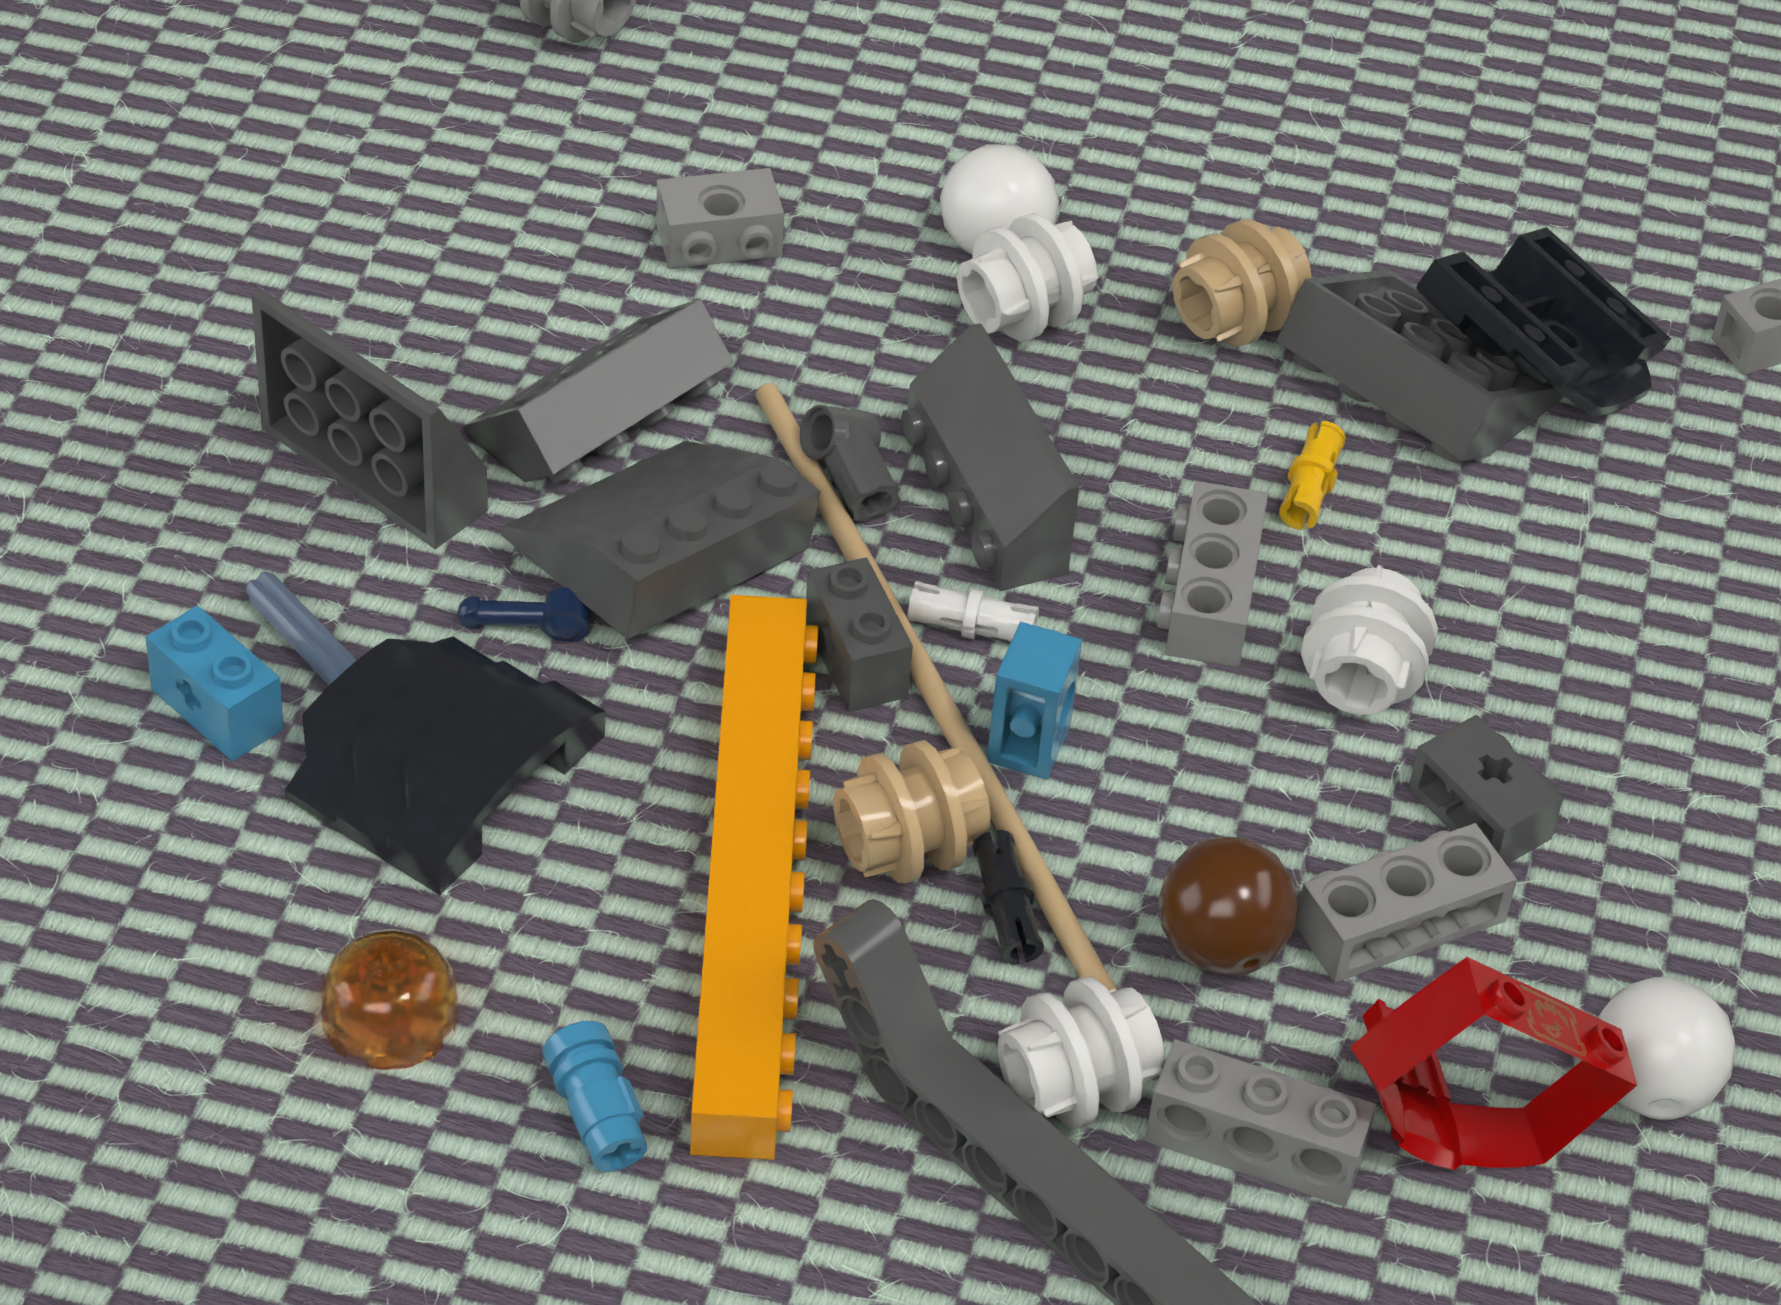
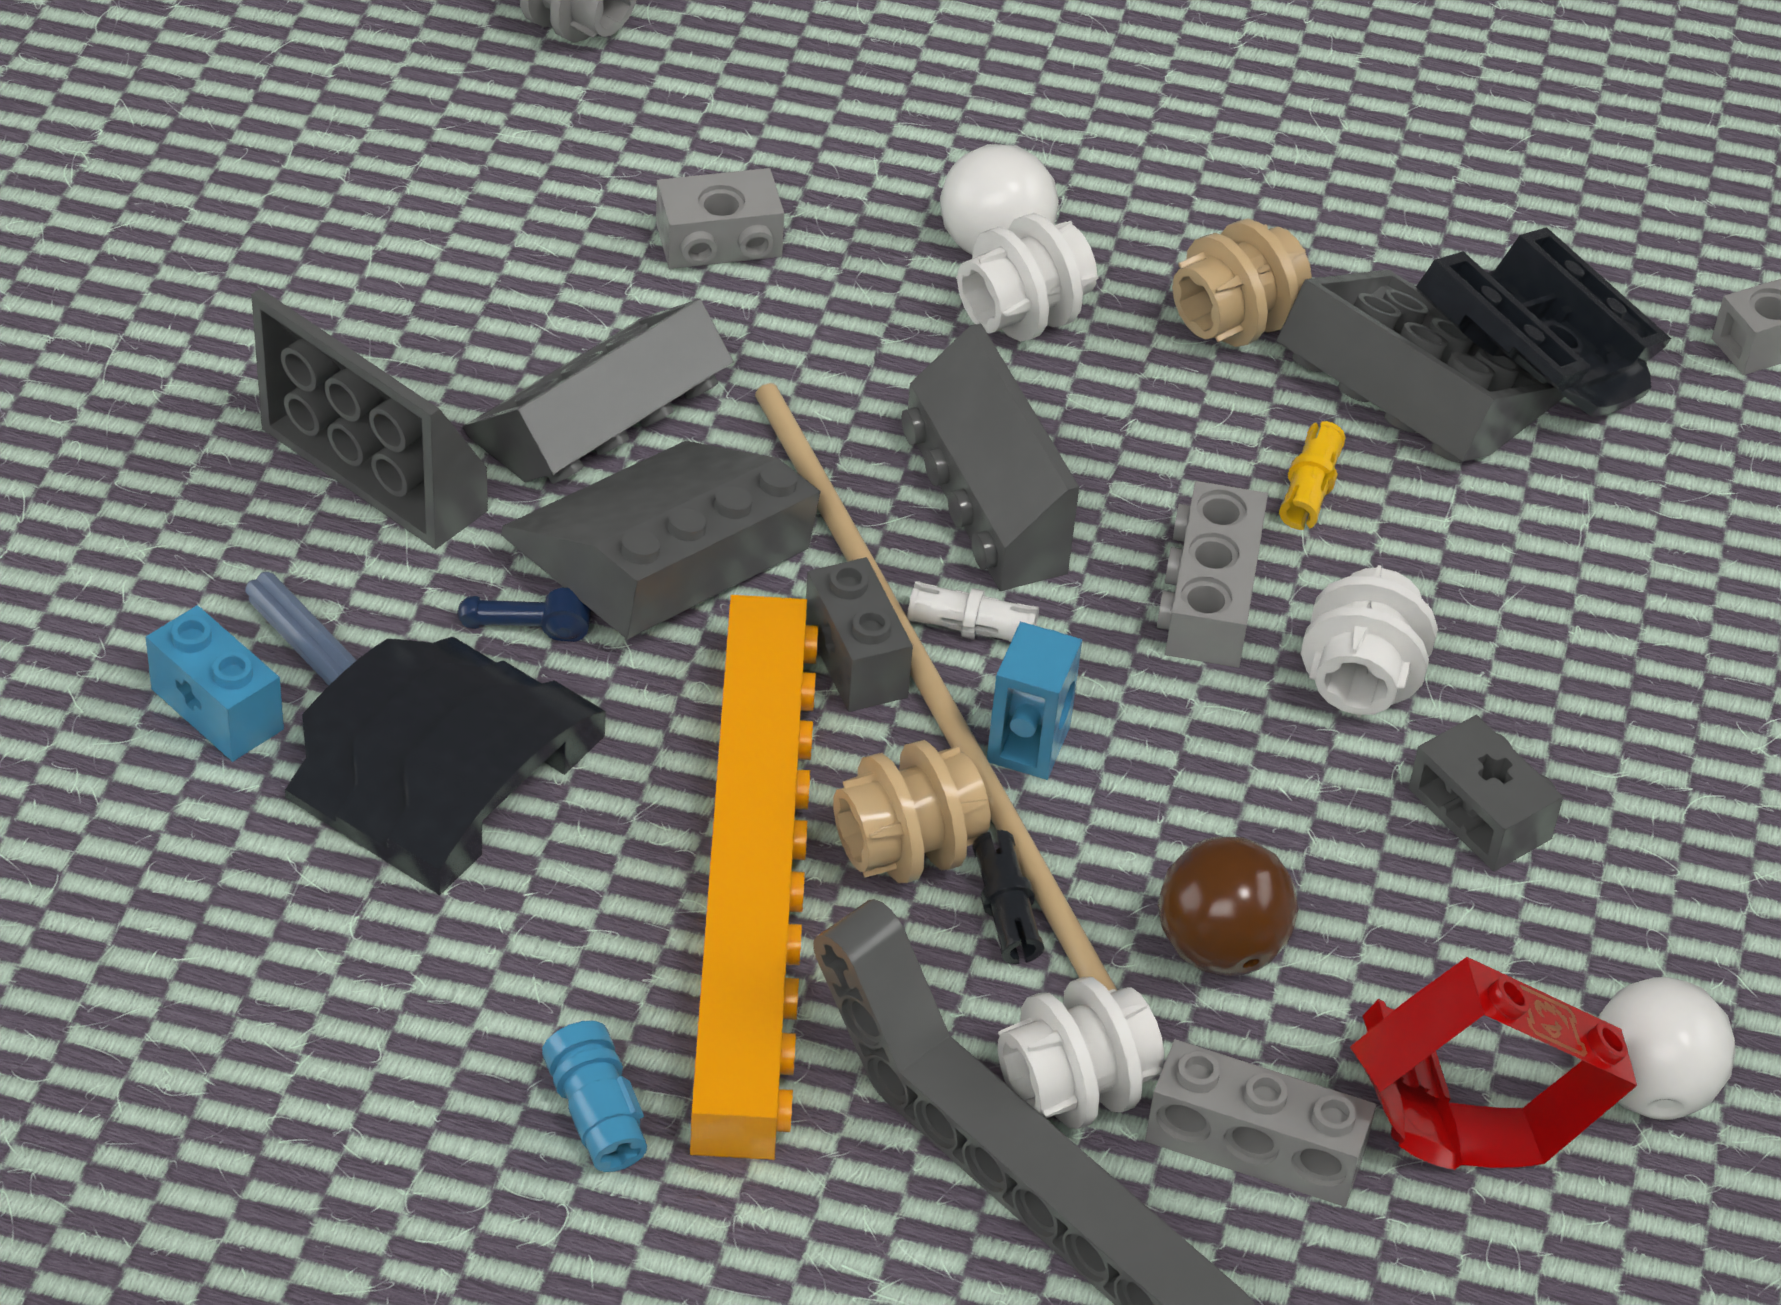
(389, 999): clear orange cylinder -> none
(849, 447): dark grey piece -> none
(1404, 902): light grey brick -> none

